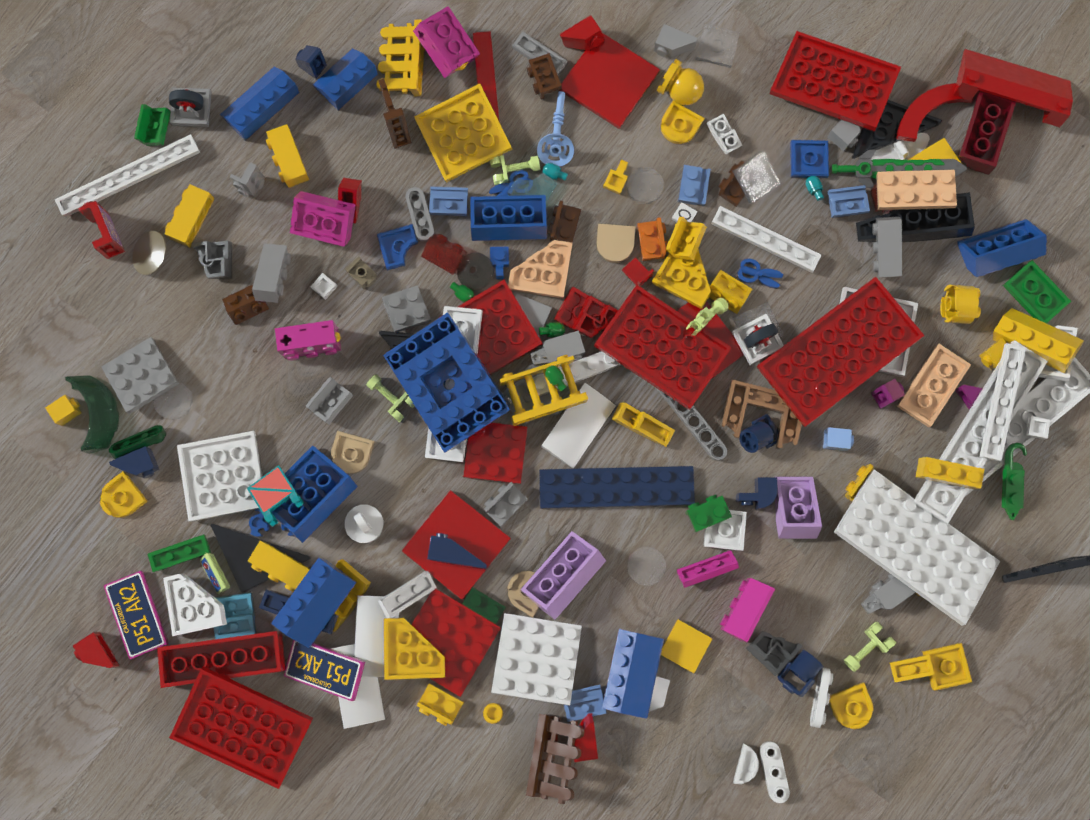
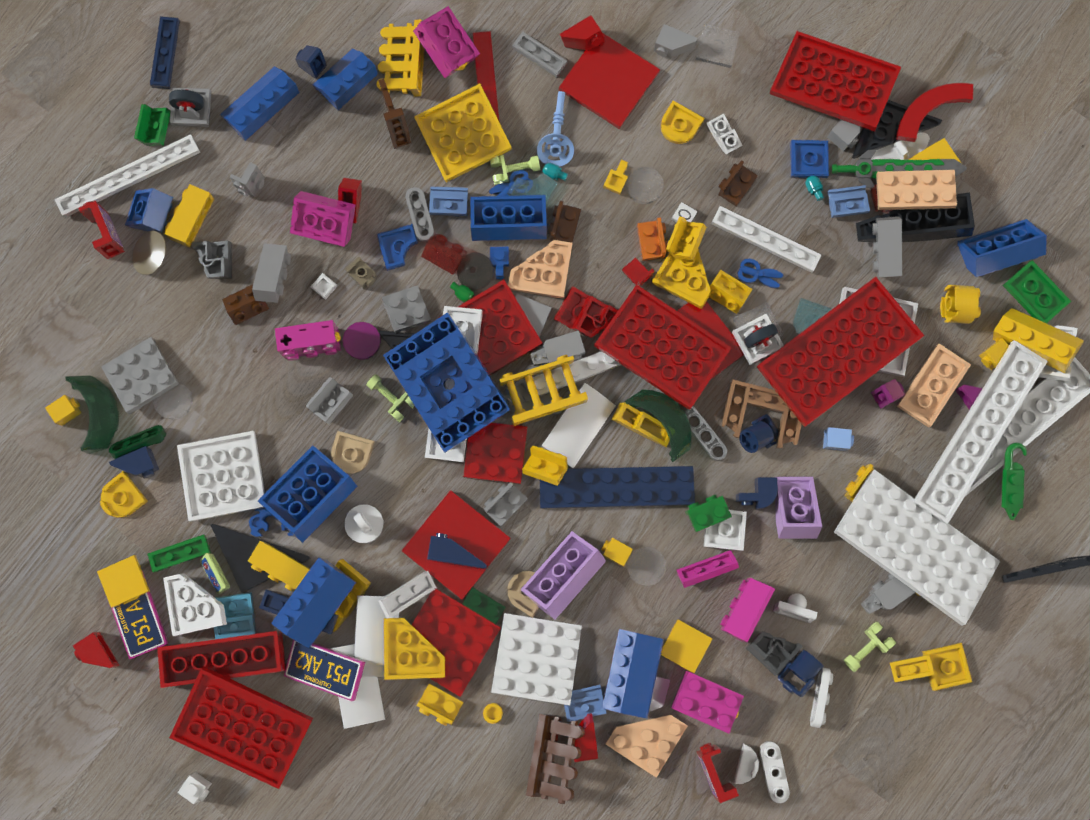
(123, 581): none -> yellow tile
(149, 210): none -> blue slope
(164, 52): none -> dark blue tile
(195, 788): none -> white brick
(272, 492): flag -> none
(286, 156): yellow brick -> none
(361, 340): none -> magenta tile
(544, 75): reddish brown bracket -> none
(546, 465): none -> yellow bracket
(552, 330): green cylinder -> none
(555, 377): green cylinder -> none
(615, 242): tan tile -> none
(616, 551): none -> yellow brick
(648, 741): none -> light nougat plate
(671, 417): none -> clear green windscreen
(682, 84): yellow tile -> none
(694, 185): medium blue plate -> none
(707, 702): none -> dark pink piece
(719, 306): yellowish green bar -> none
(720, 792): none -> red panel
(756, 177): clear tile -> none
(796, 608): none -> white tile
(807, 314): none -> clear light blue tile
(852, 706): yellow tile -> none
(949, 473): yellow brick -> none
(986, 132): dark red slope -> none
(1002, 402): white plate -> none
(1016, 84): red slope -> none
(1038, 427): white plate -> none

